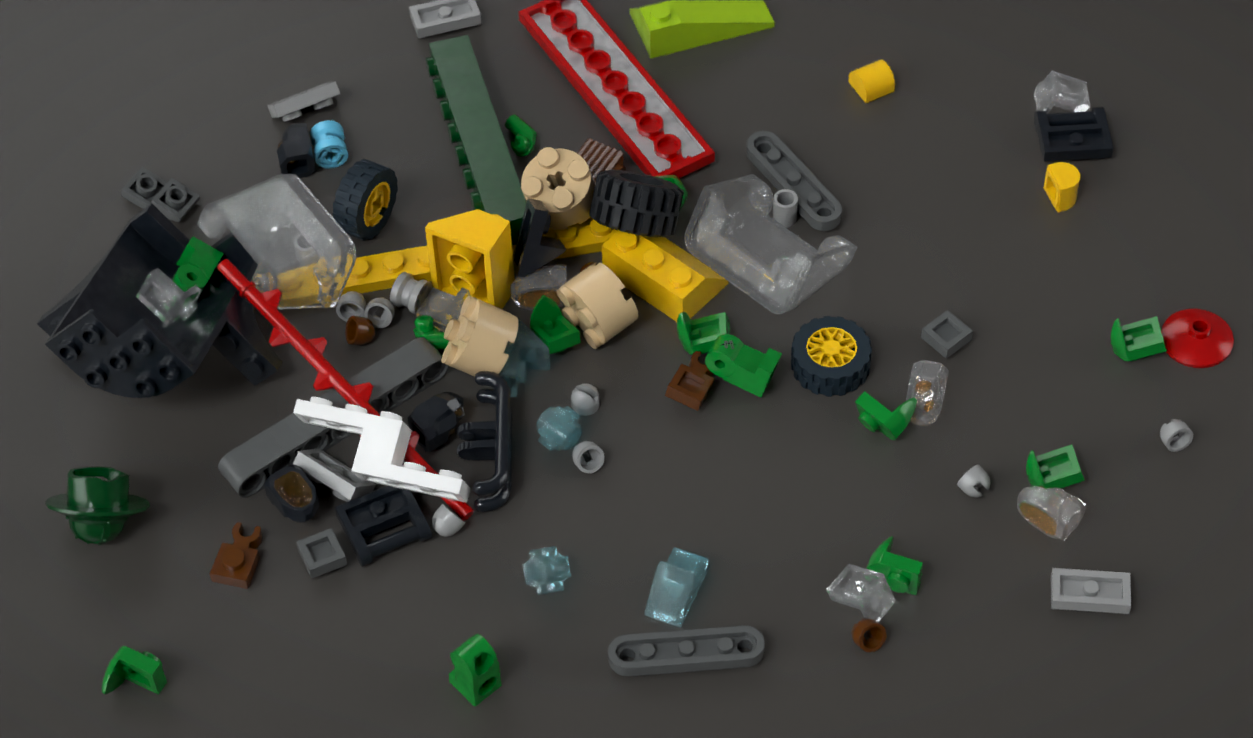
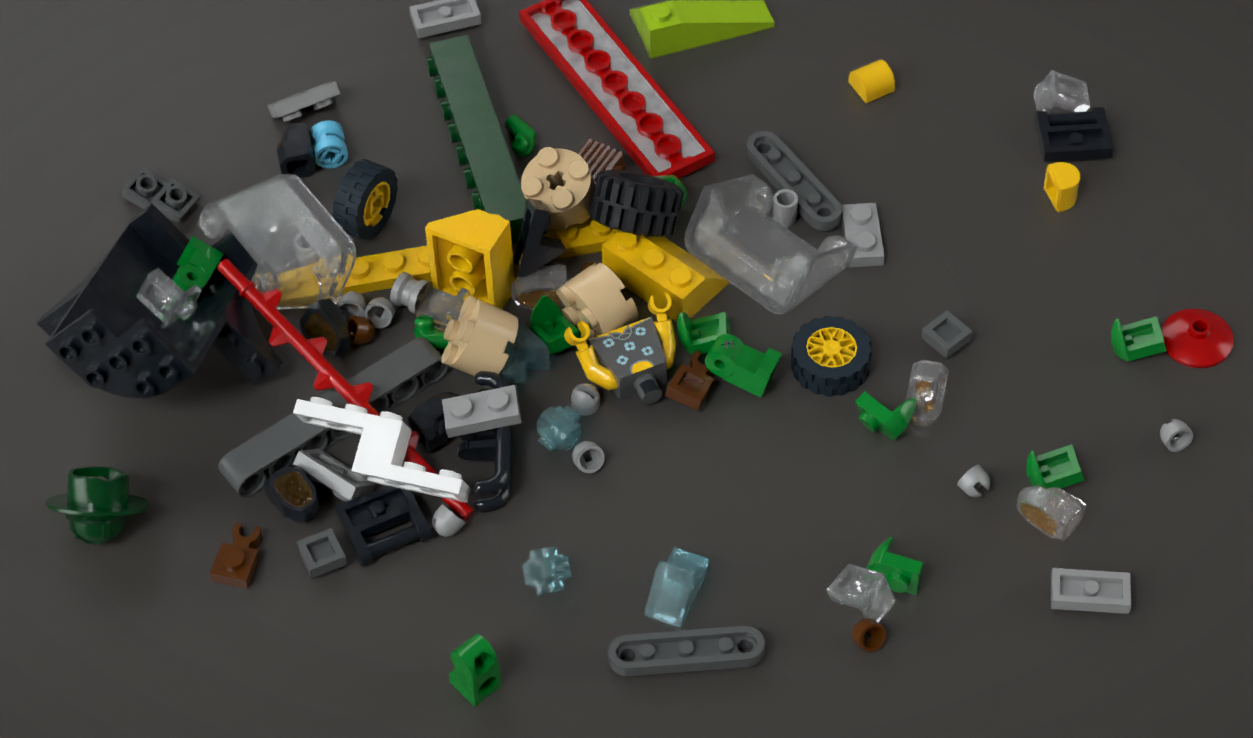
(136, 667): green plate -> none
(327, 321): none -> black rock
(481, 411): none -> light grey plate
(630, 357): none -> torso
(863, 230): none -> light grey plate

